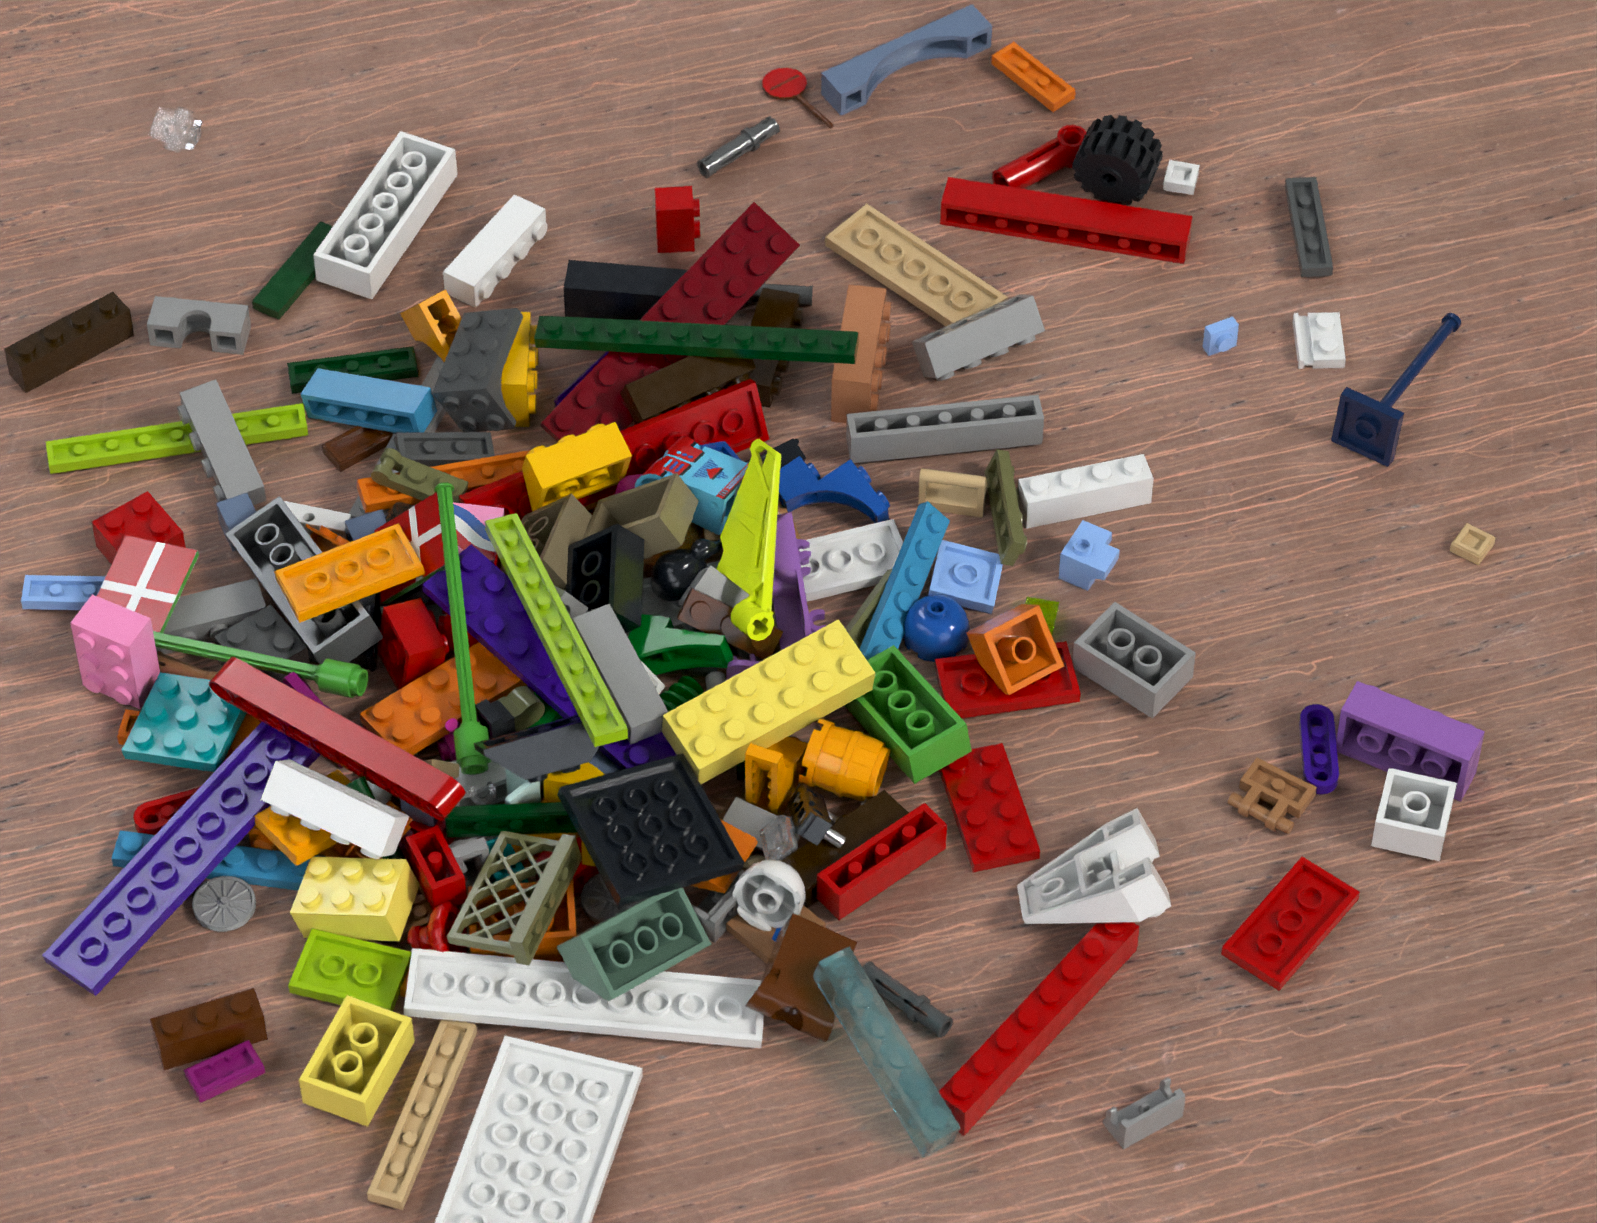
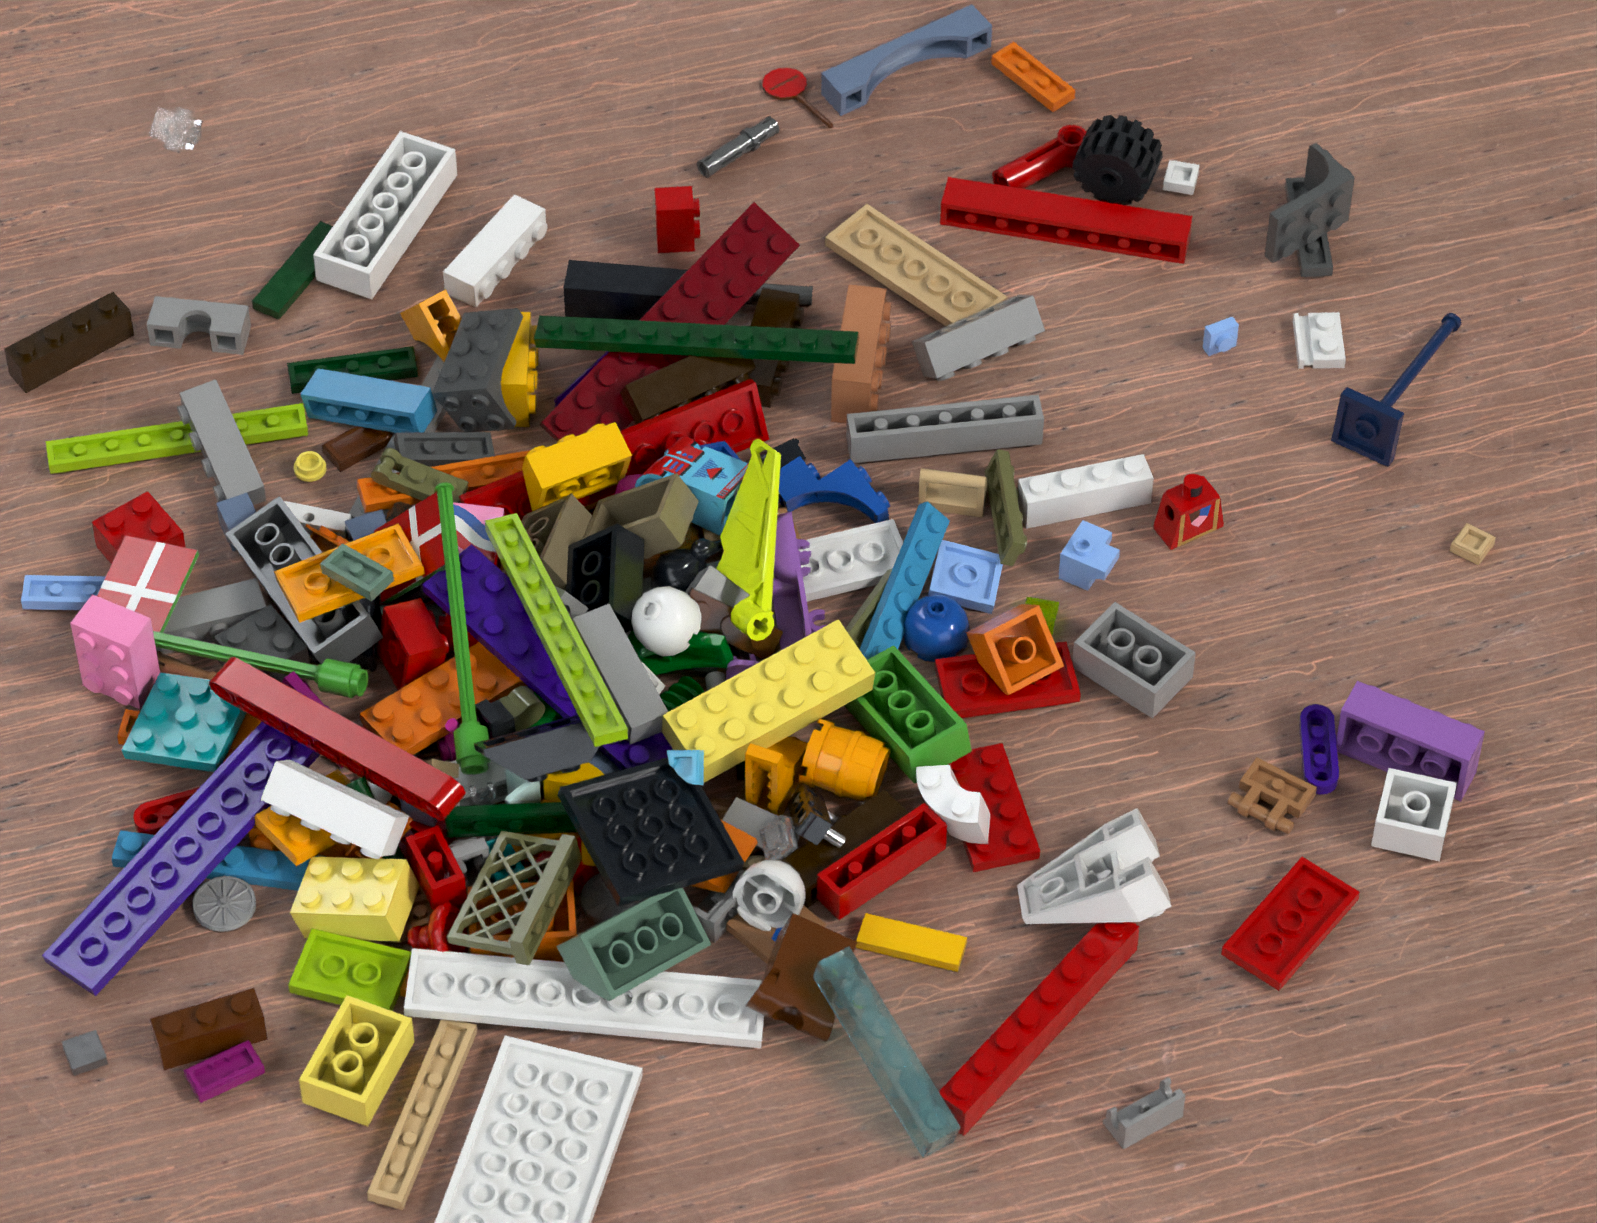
(84, 1052): none -> flat silver tile
(309, 466): none -> light yellow plate
(357, 572): none -> sand green plate
(665, 620): none -> white cylinder
(688, 765): none -> medium azure tile
(911, 942): none -> yellow tile
(935, 1021): dark grey pin -> none
(960, 809): none -> white brick
(1188, 511): none -> red torso
(1314, 212): none -> dark grey bracket

